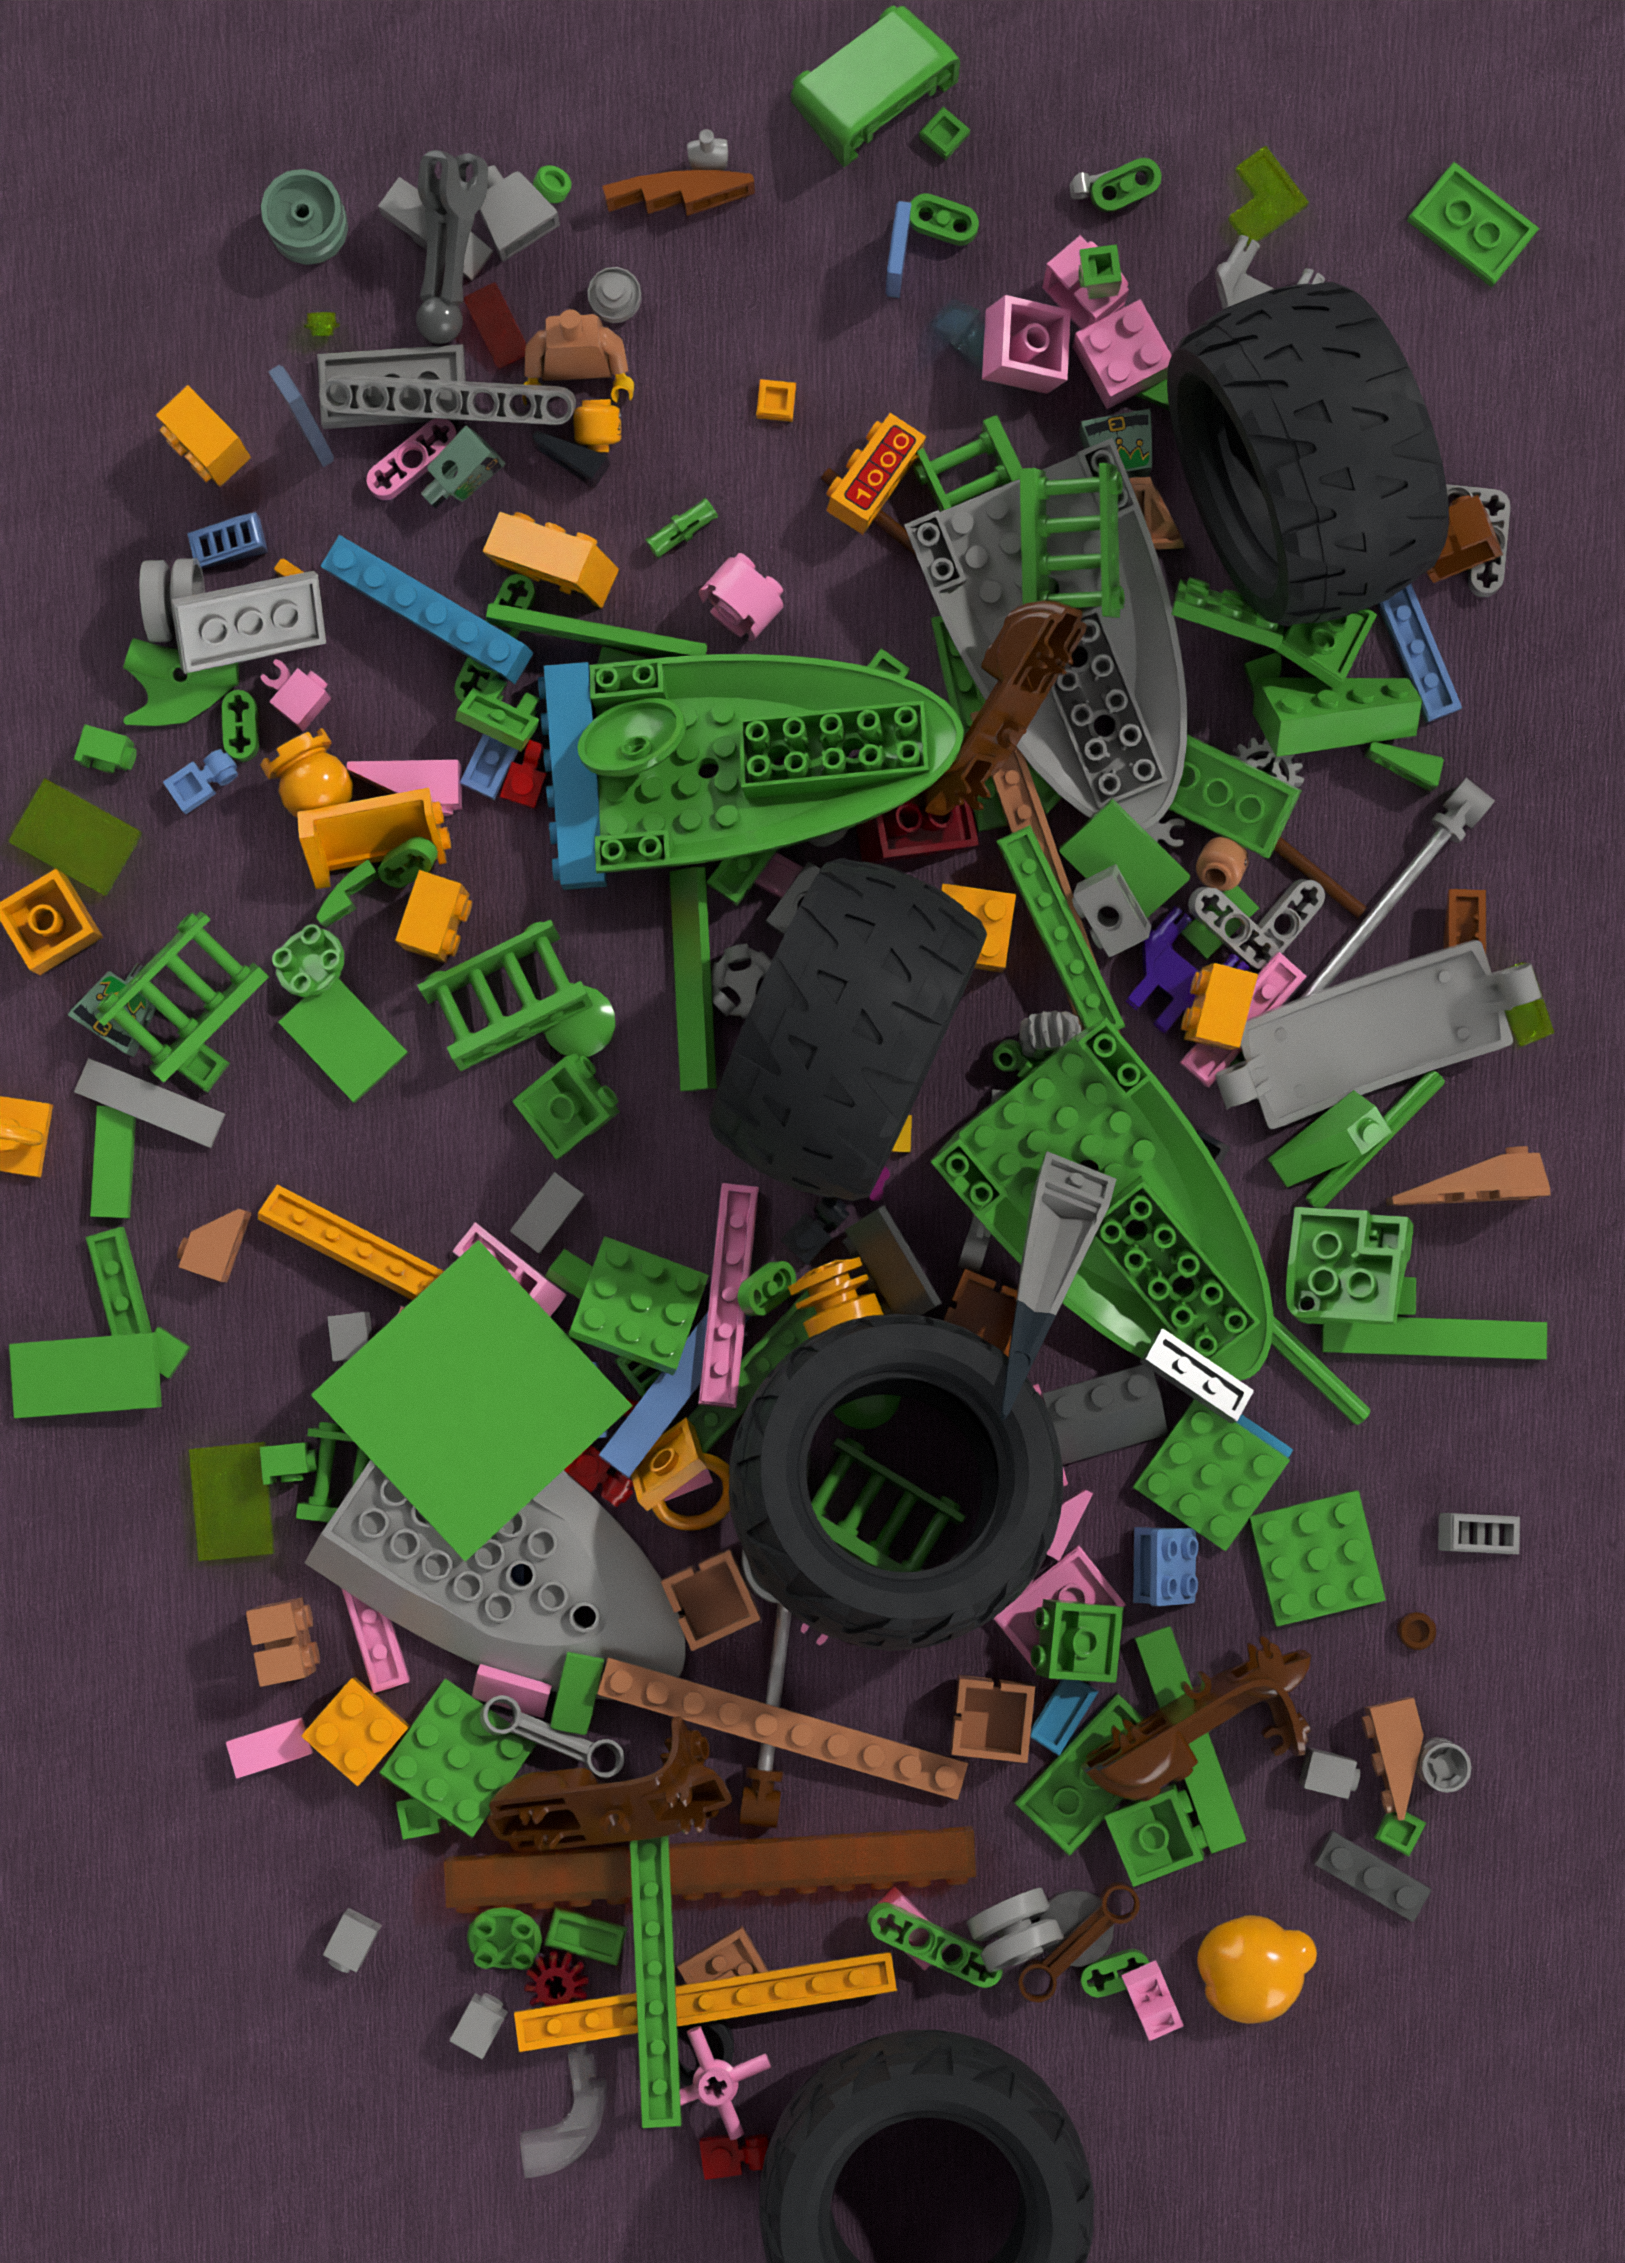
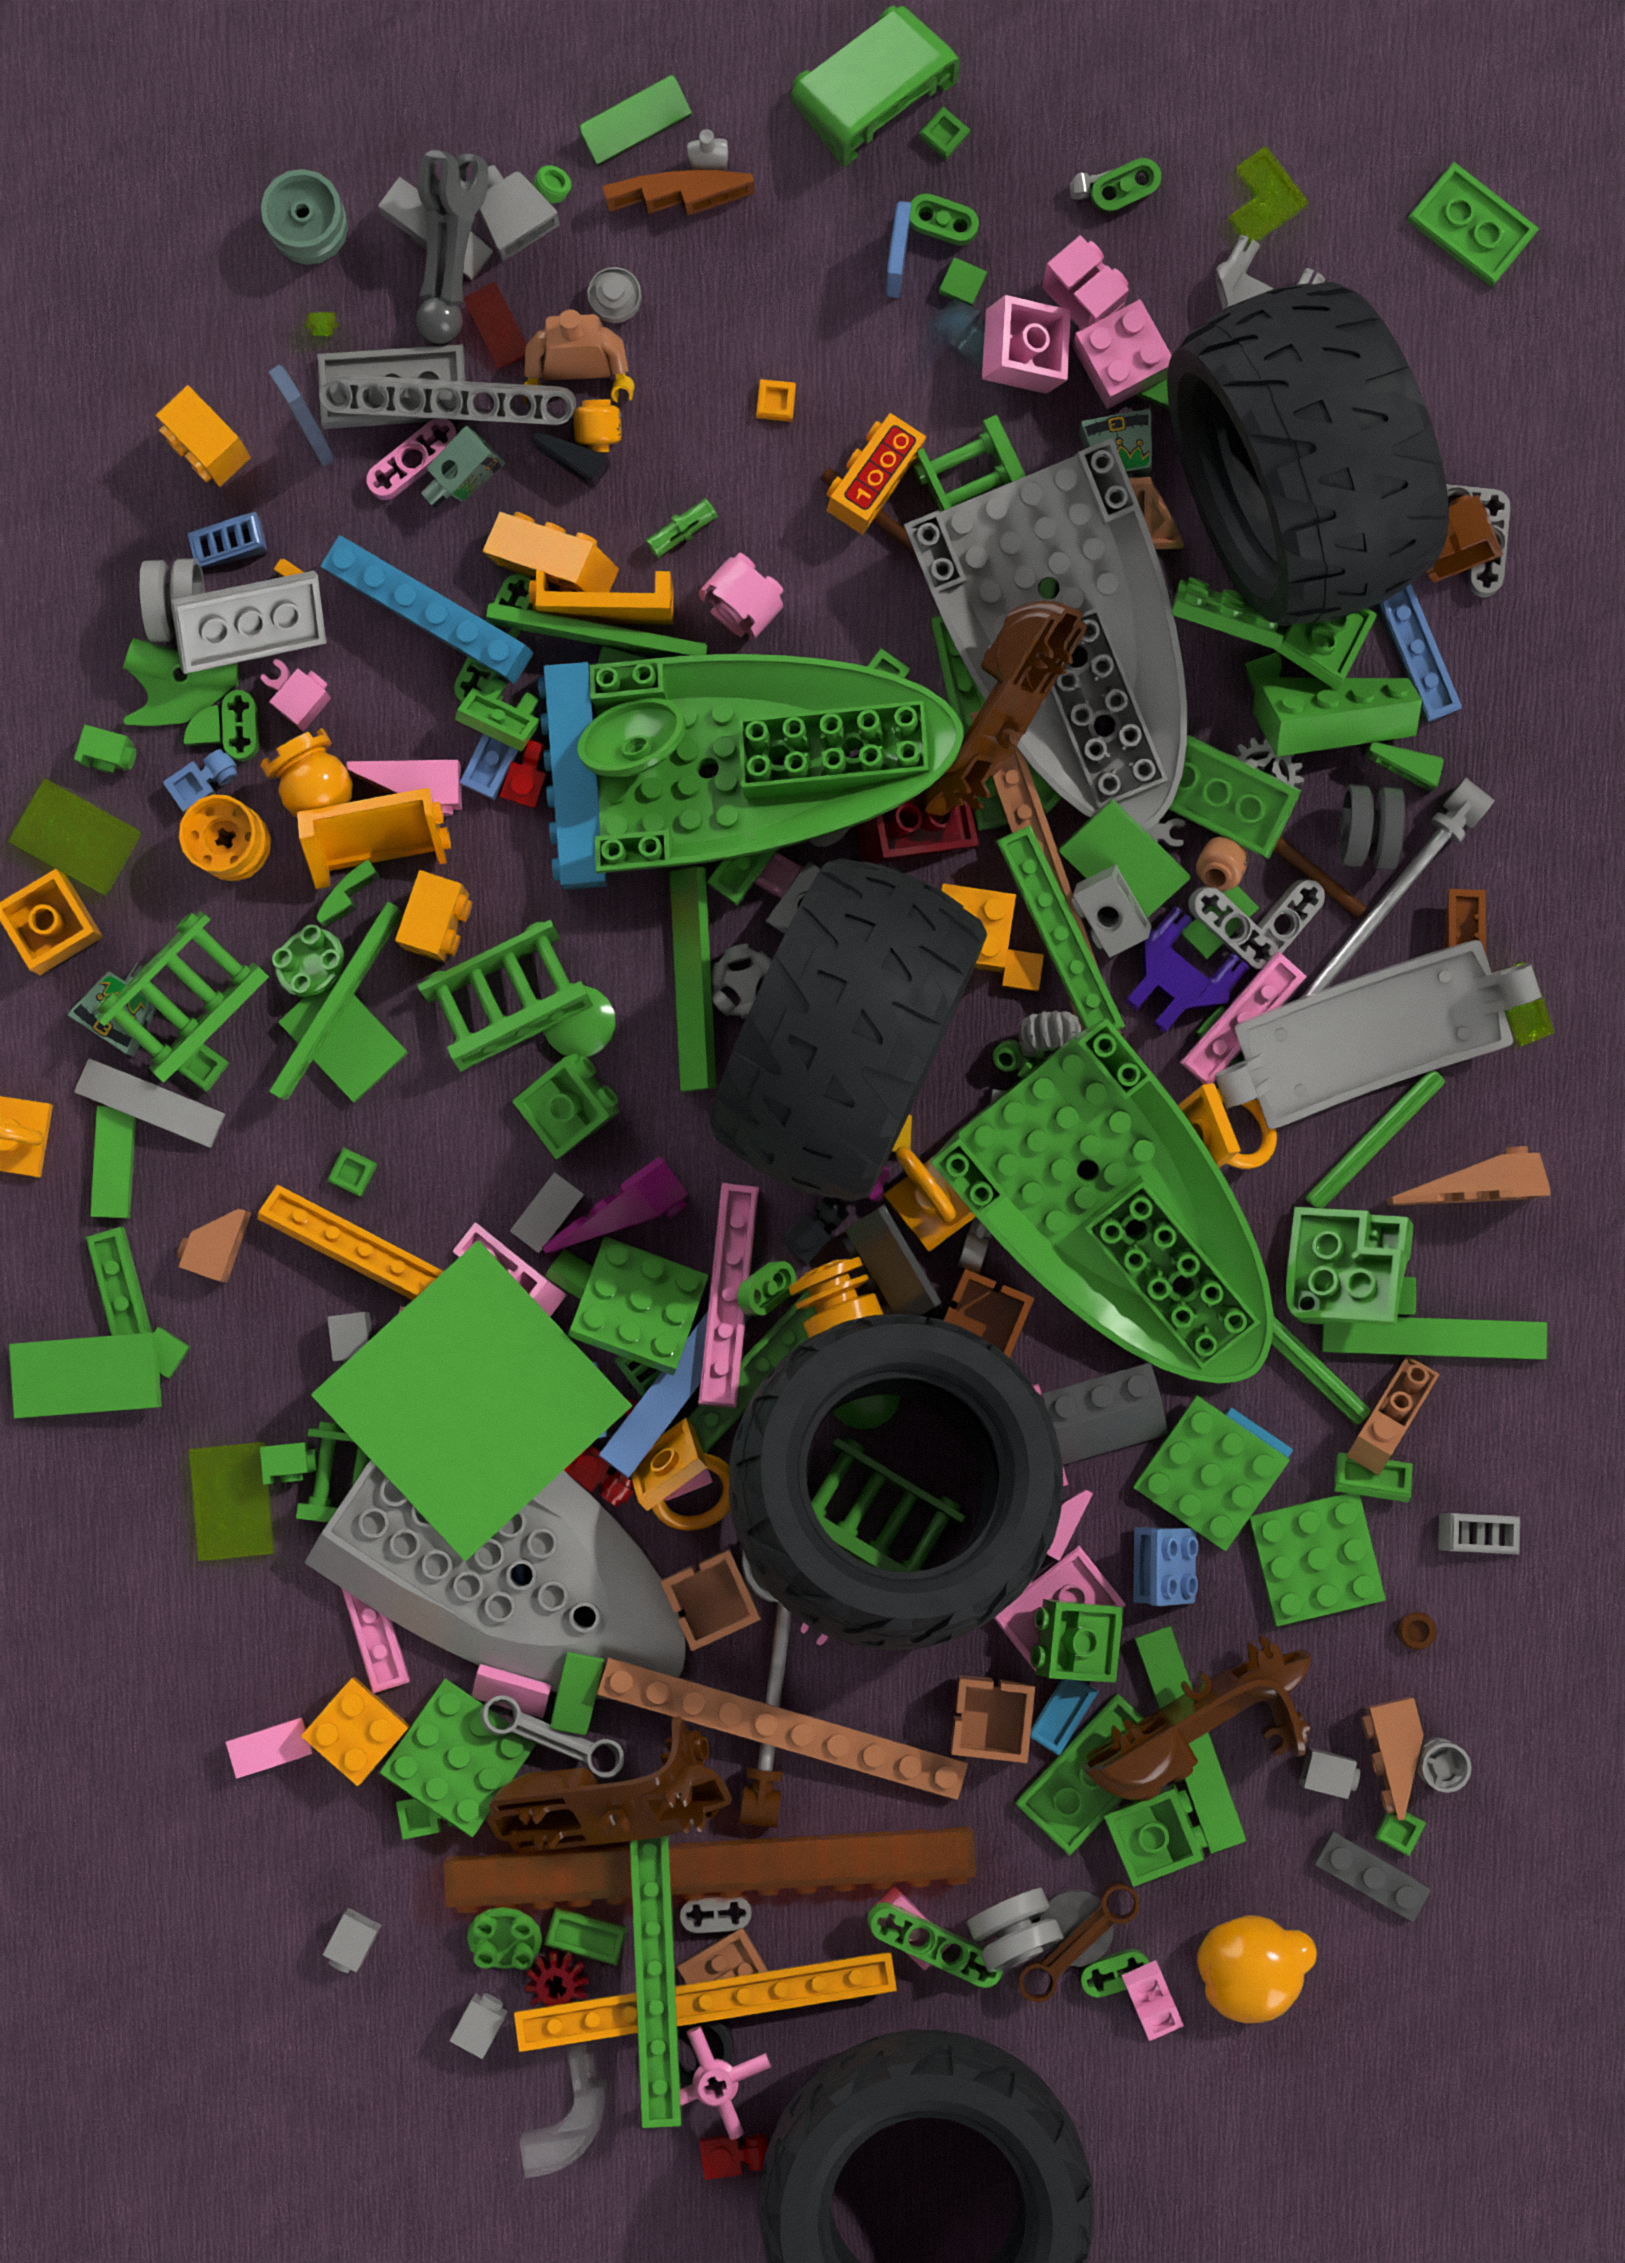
(204, 728): none -> bright green tile
(205, 834): none -> light orange wheel
(286, 1639): nougat piece -> none
(337, 1001): none -> bright green tile
(352, 1172): none -> bright green tile
(402, 857): bright green beam -> none
(606, 606): none -> light orange panel
(634, 120): none -> bright green slope
(640, 1200): none -> magenta wedge
(717, 1922): none -> light grey beam
(927, 1201): none -> light orange tile
(963, 282): none -> bright green tile
(1023, 970): none -> light orange tile
(1038, 526): bright green fence -> none
(1060, 1227): light grey plate -> none
(1100, 271): bright green brick -> none
(1196, 1376): plate -> none
(1211, 1123): none -> light orange tile
(1219, 1006): light orange brick -> none
(1331, 1140): bright green slope -> none
(1371, 827): none -> dark grey wheel
(1391, 1484): none -> bright green tile
(1393, 1415): none -> nougat slope

